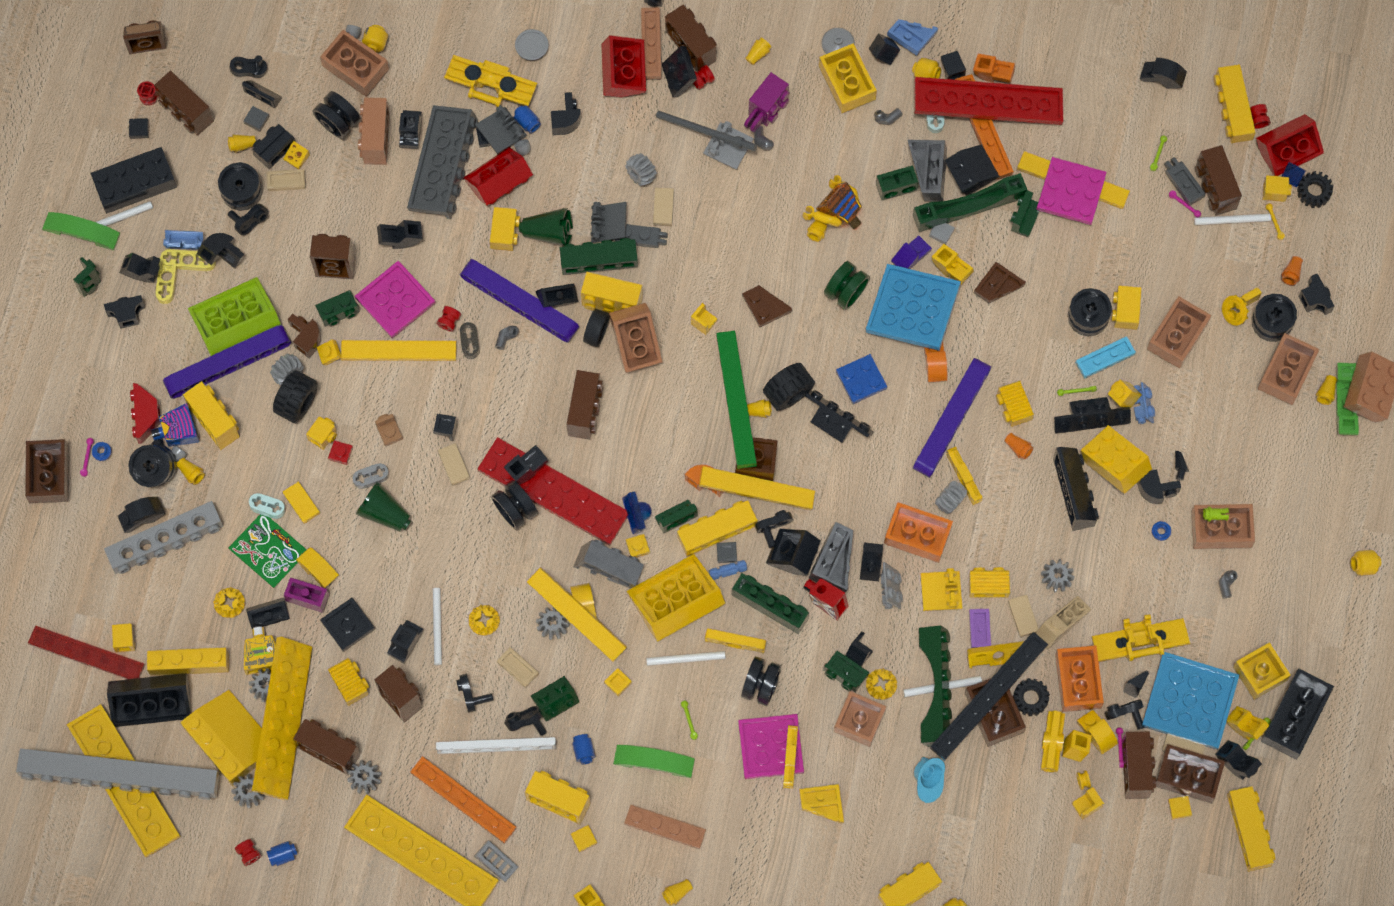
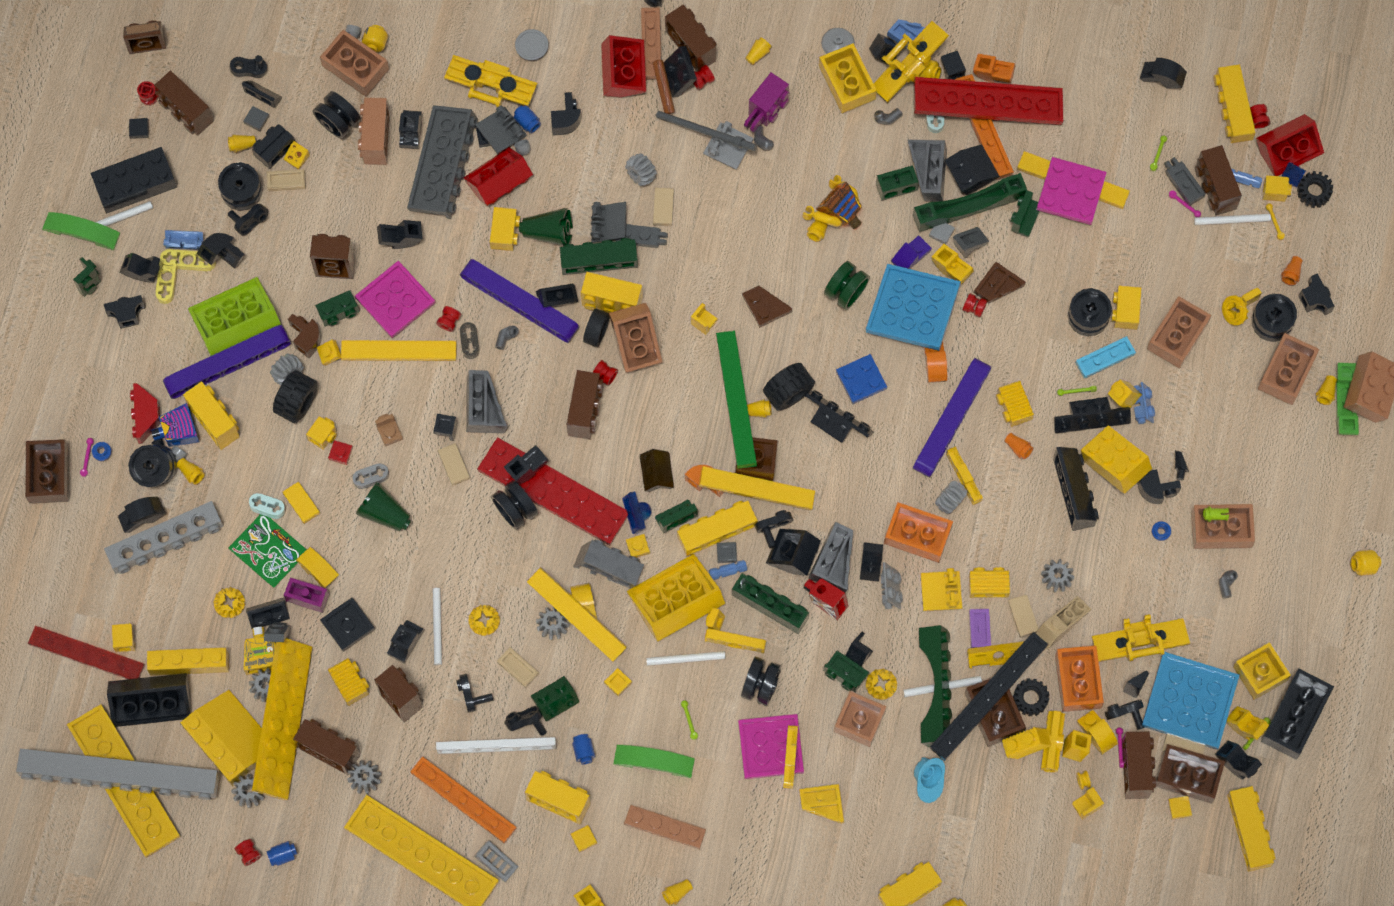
(277, 632): none -> dark grey hinge
(482, 406): none -> flat silver wedge
(607, 373): none -> red wheel
(656, 470): none -> dark brown panel
(663, 86): none -> dark orange axle
(715, 619): none -> yellow plate
(915, 62): none -> yellow piece
(969, 241): none -> dark grey slope
(970, 304): none -> red wheel
(1026, 742): none -> yellow brick
(1247, 179): none -> medium blue axle

